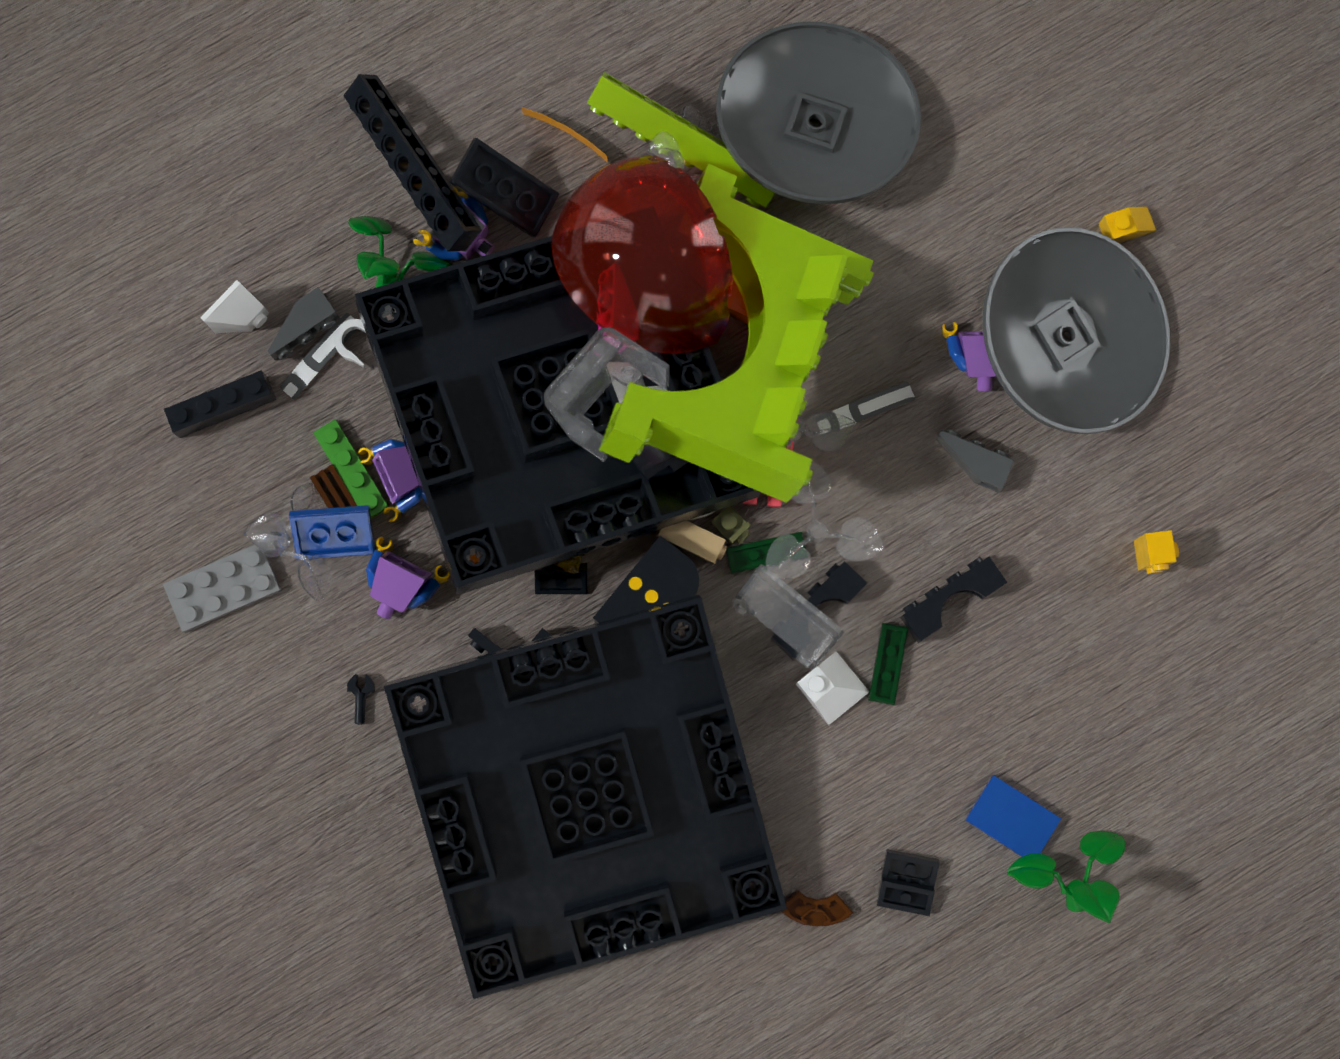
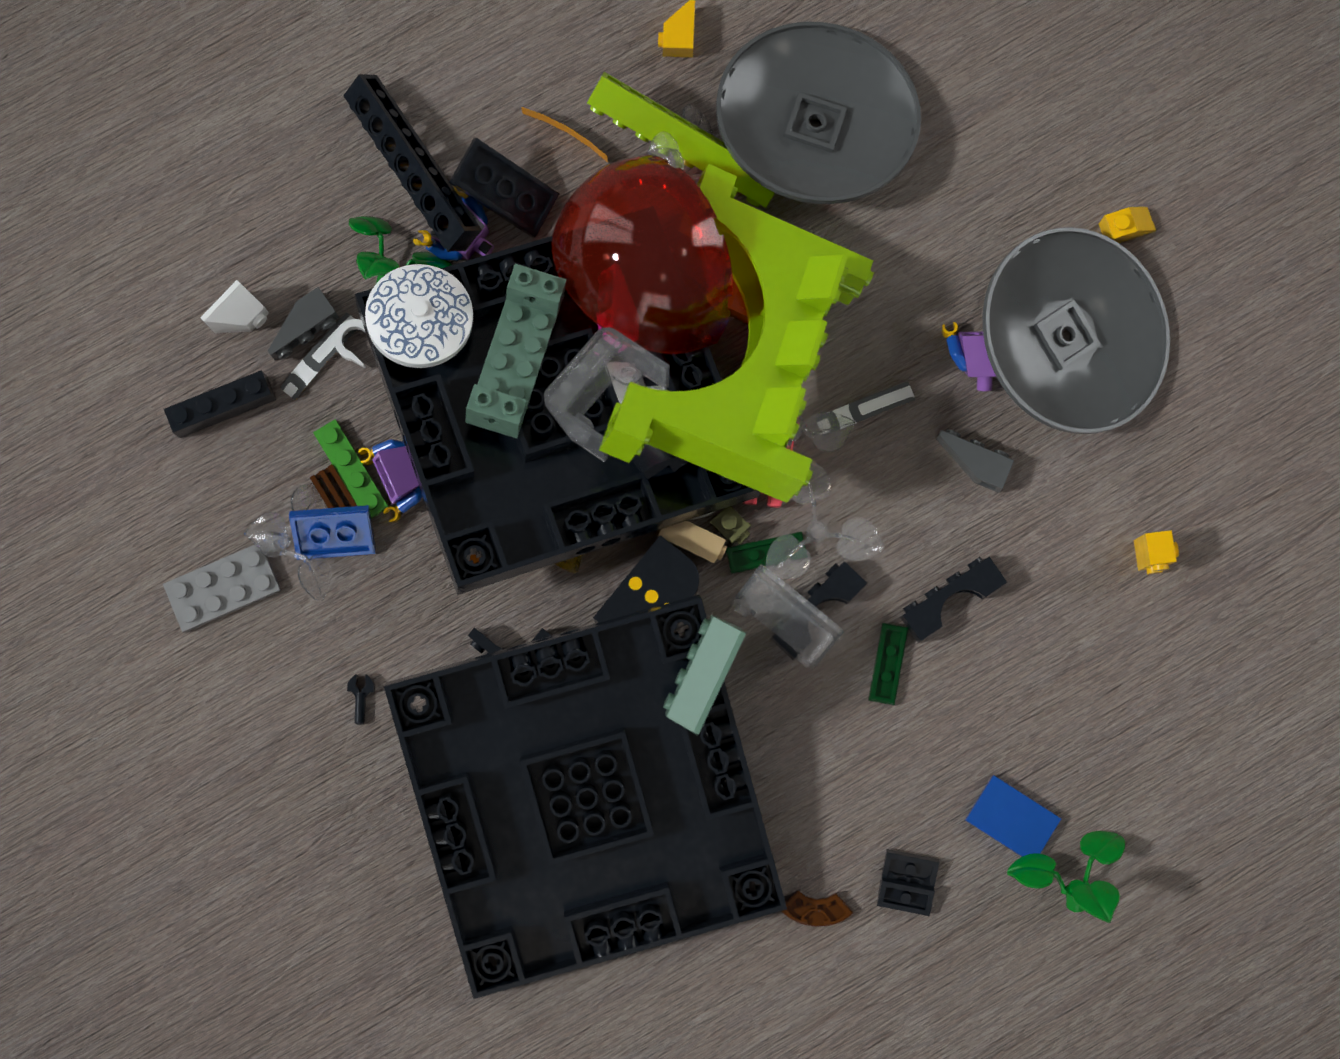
(399, 582): medium lavender torso -> none
(419, 316): none -> white dish
(516, 351): none -> sand green plate
(558, 581): black slope -> none
(678, 32): none -> yellow slope
(704, 674): none -> sand green slope
(832, 688): white slope -> none

